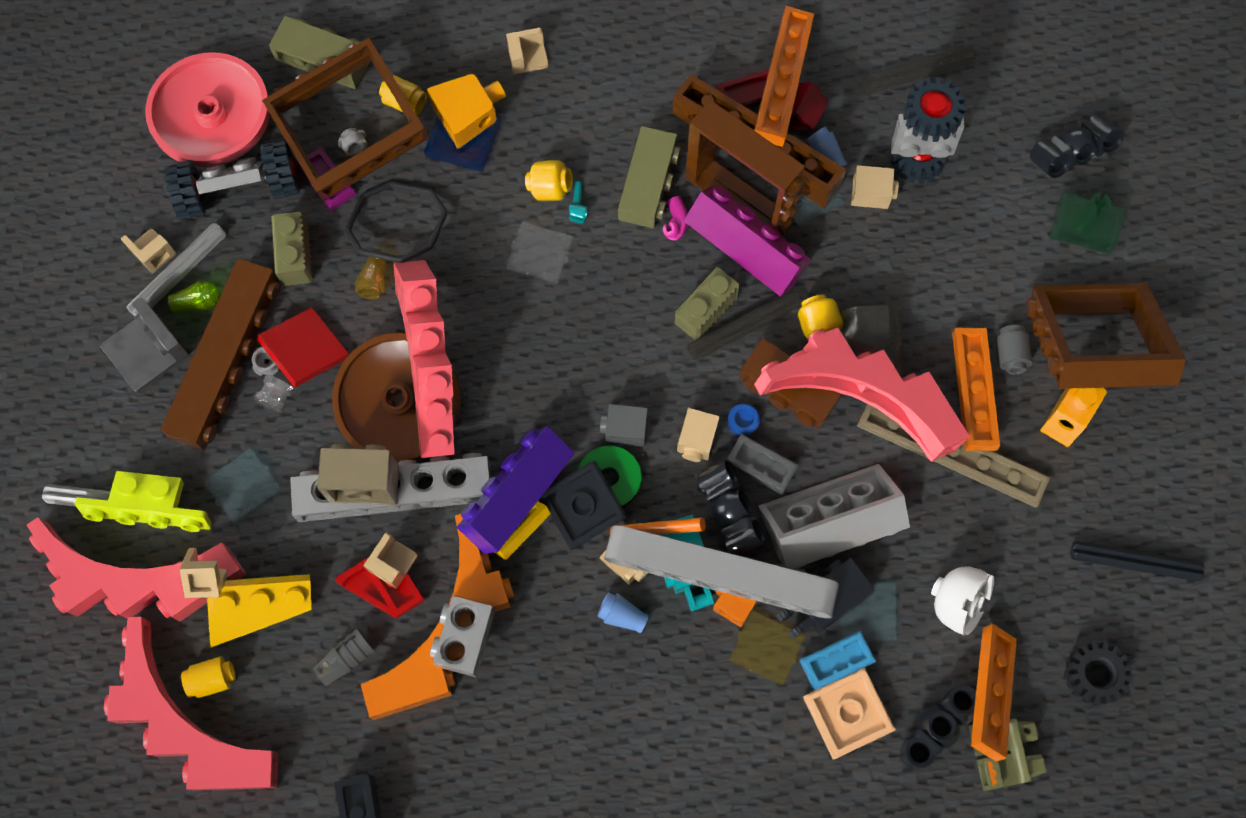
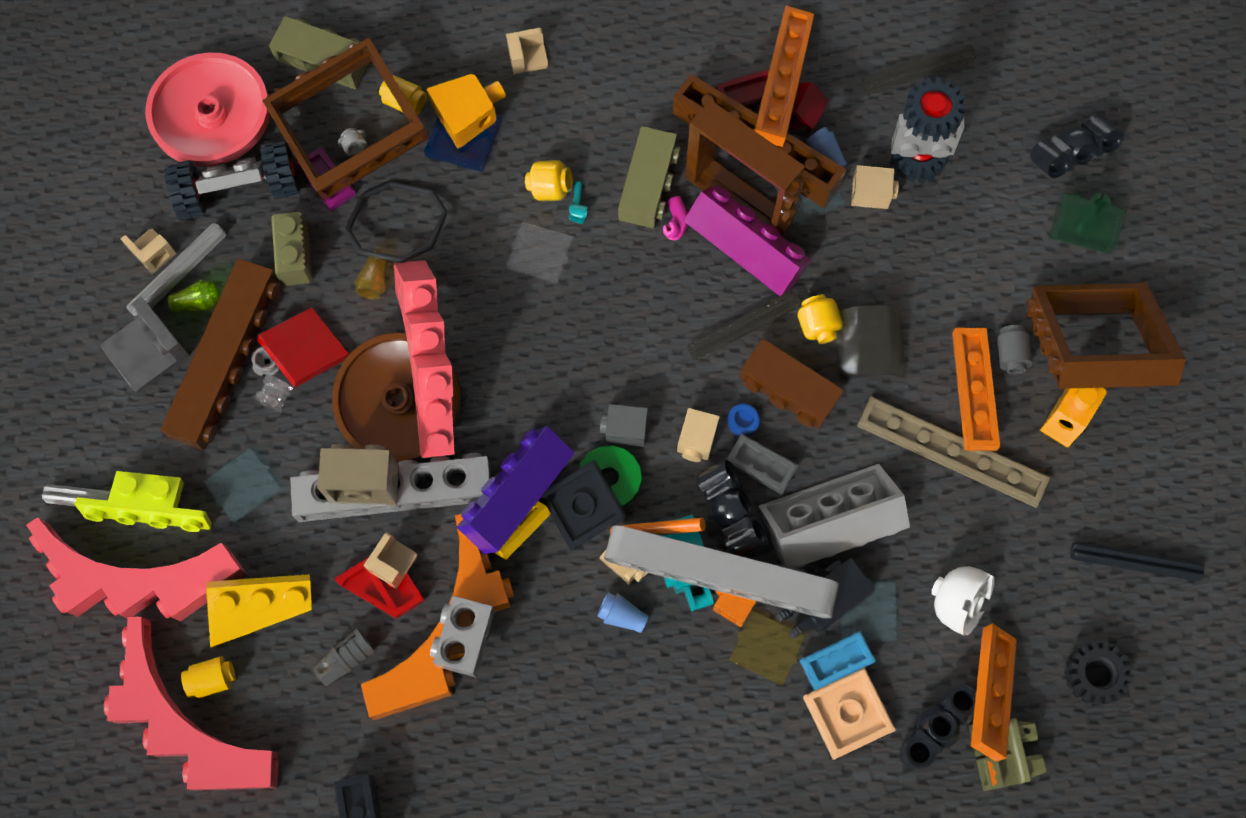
(201, 577): tan panel -> none
(706, 303): olive brick -> none
(872, 378): coral arch -> none

